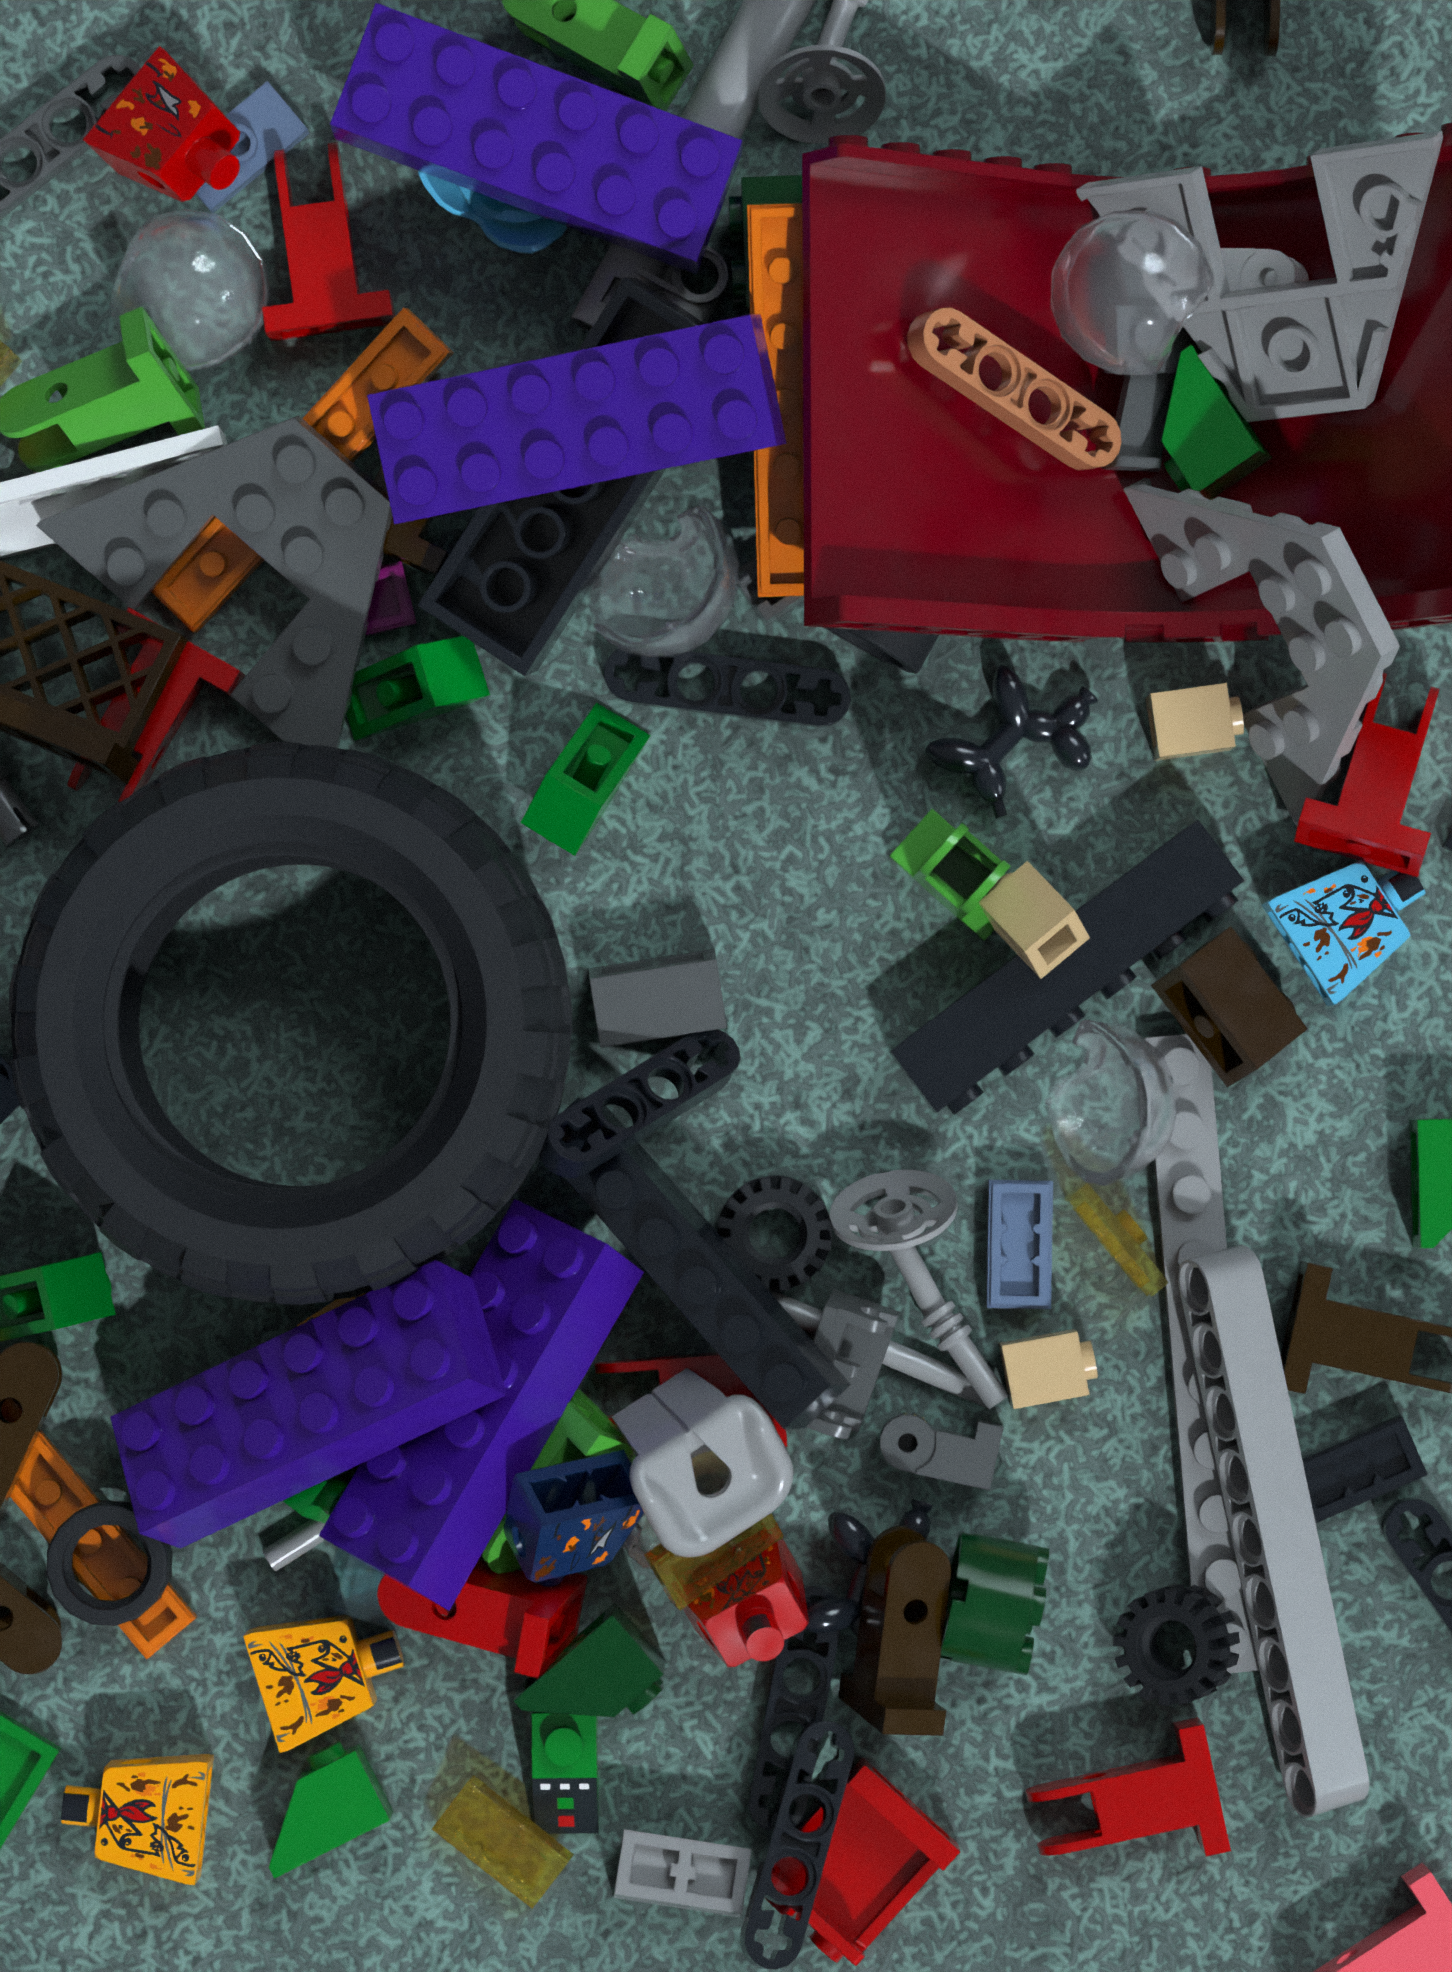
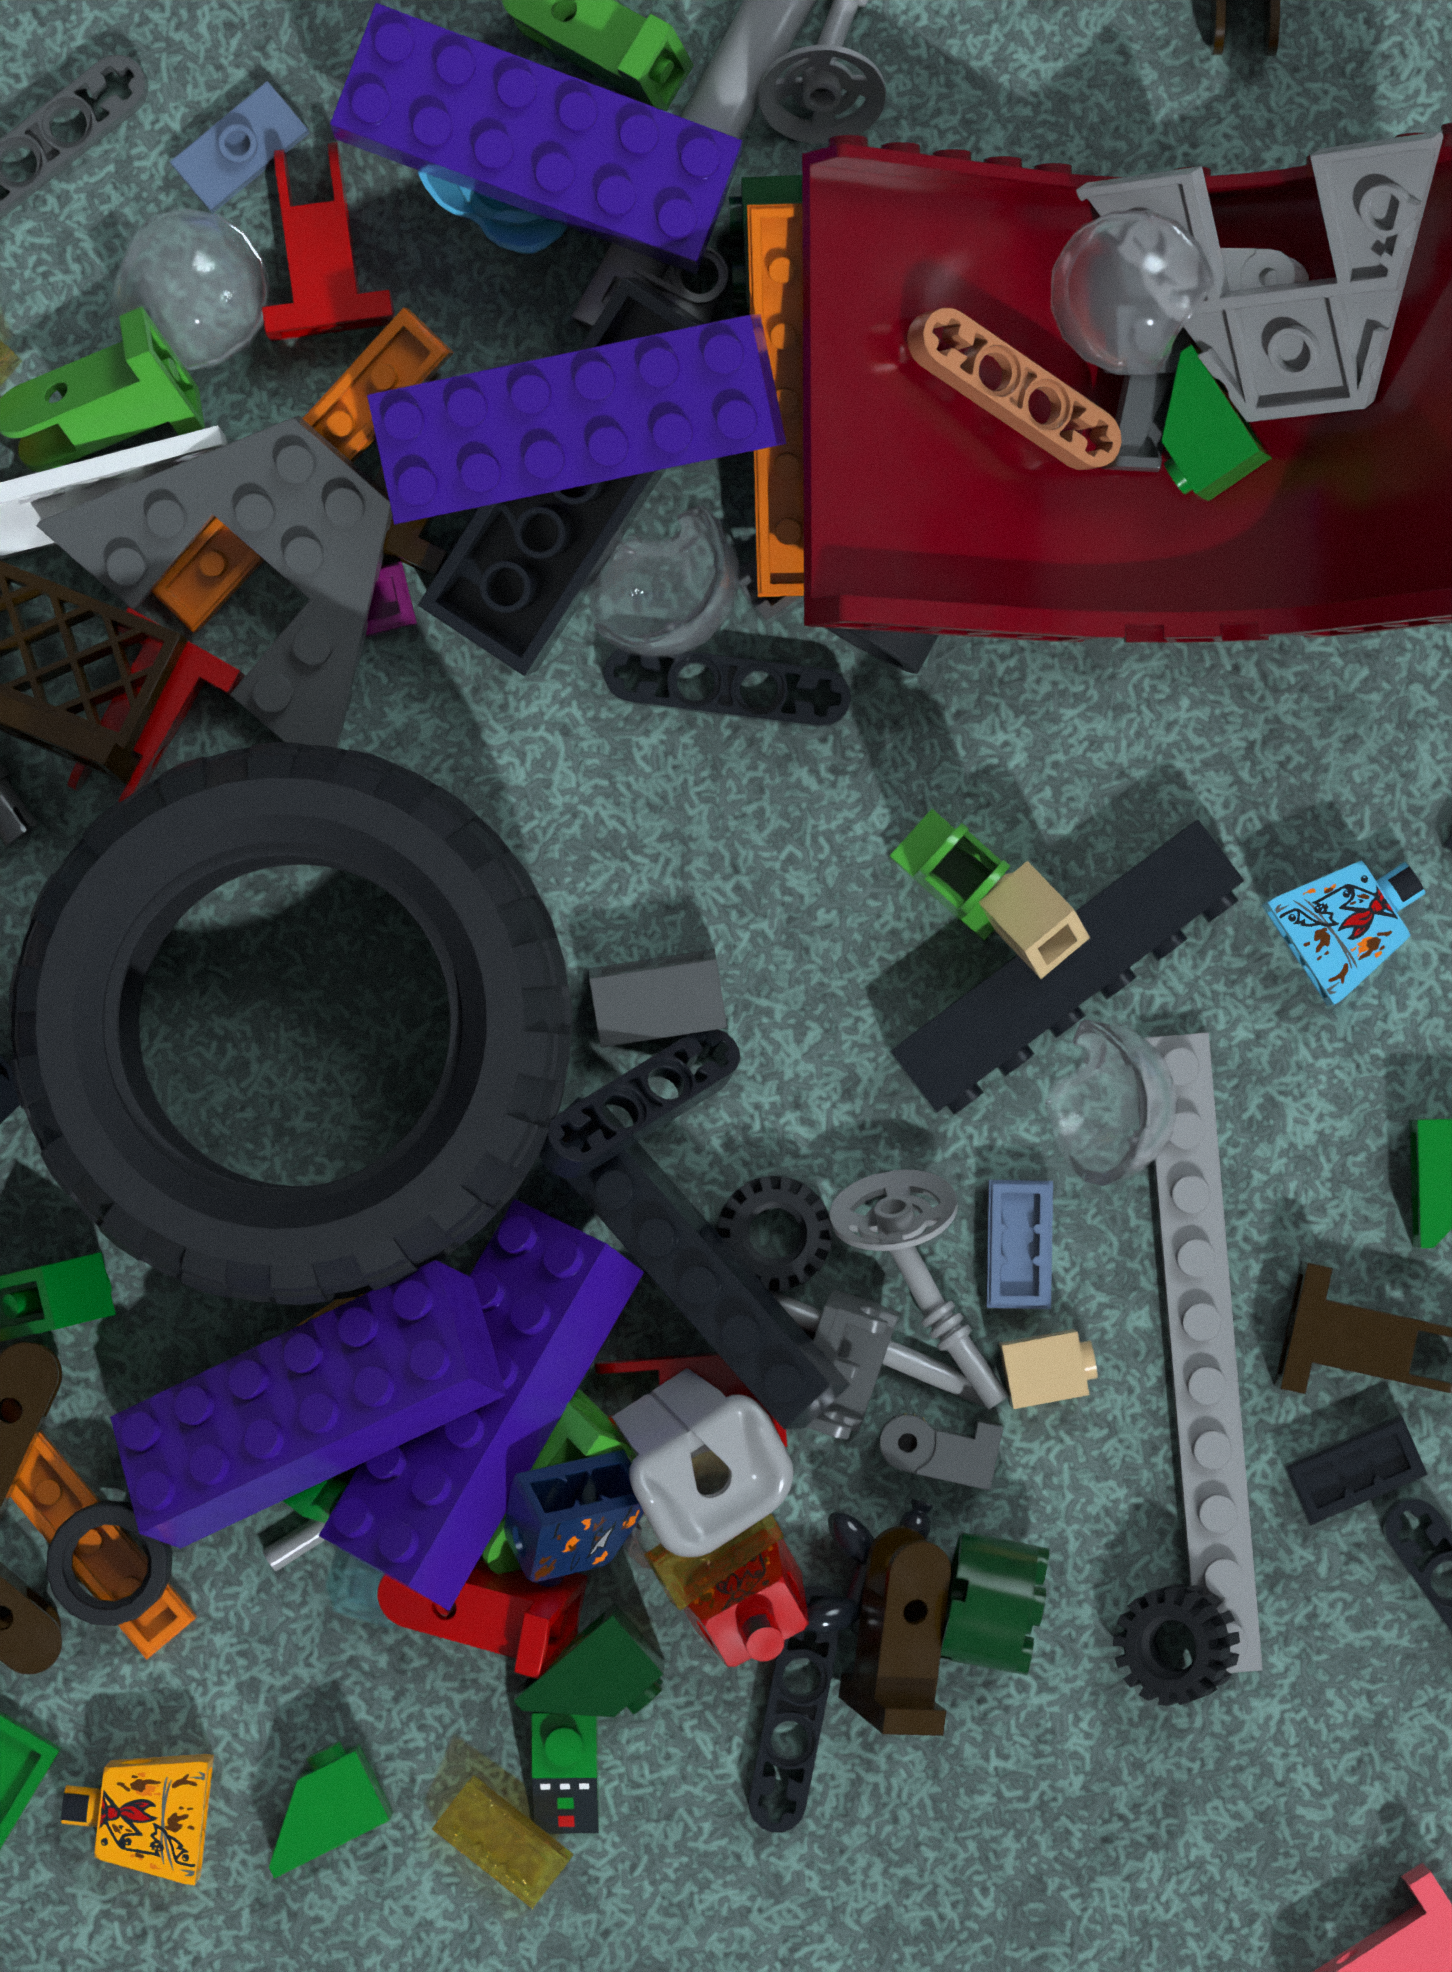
(167, 132): red torso -> none
(317, 1674): light orange torso -> none
(415, 686): green slope -> none
(584, 779): green slope -> none
(682, 1873): light grey hinge -> none
(806, 1847): black beam -> none
(873, 1865): red panel -> none
(1035, 725): black piece -> none
(1120, 1238): clear yellow plate -> none
(1146, 1798): red piece -> none
(1193, 721): tan brick -> none
(1229, 1006): dark brown brick -> none
(1273, 1530): light grey beam -> none
(1318, 604): light grey wing -> none
(1374, 798): red piece -> none

